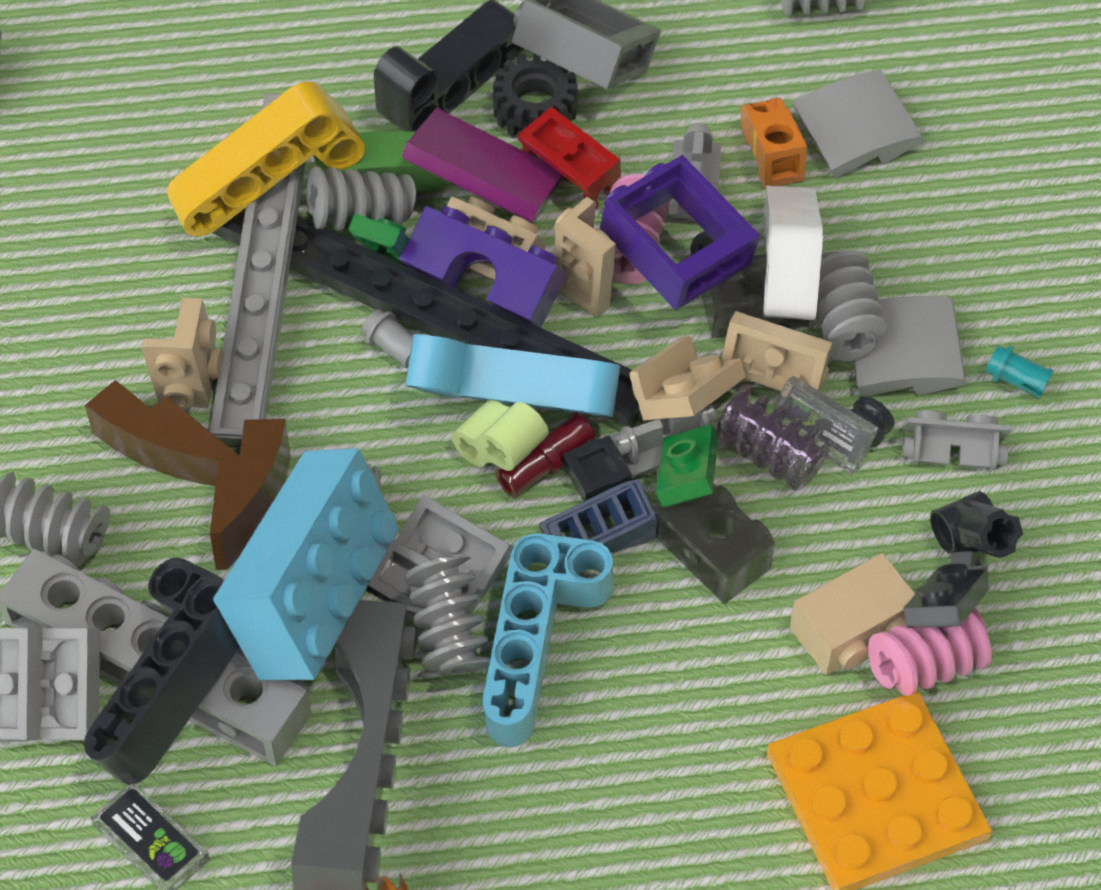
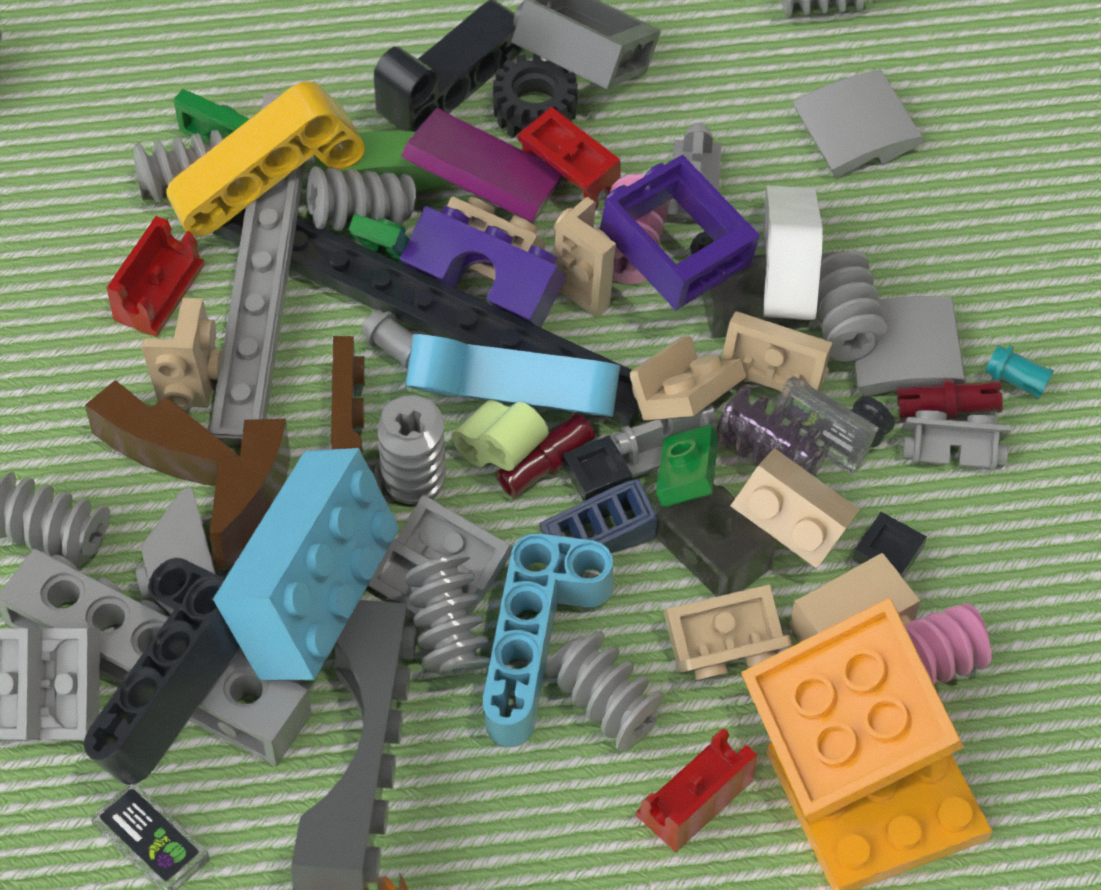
(154, 278): none -> red hinge
(162, 167): none -> light grey piece
(175, 535): none -> light grey slope
(203, 116): none -> green plate
(346, 409): none -> reddish brown plate
(411, 449): none -> light grey piece
(605, 689): none -> light grey piece
(698, 791): none -> red hinge
(725, 630): none -> tan bracket
(774, 142): orange leg -> none
(795, 507): none -> tan brick
(851, 710): none -> light orange plate
(893, 539): none -> black plate
(949, 592): black hinge -> none
(950, 398): none -> dark red pin
(976, 524): black piece -> none

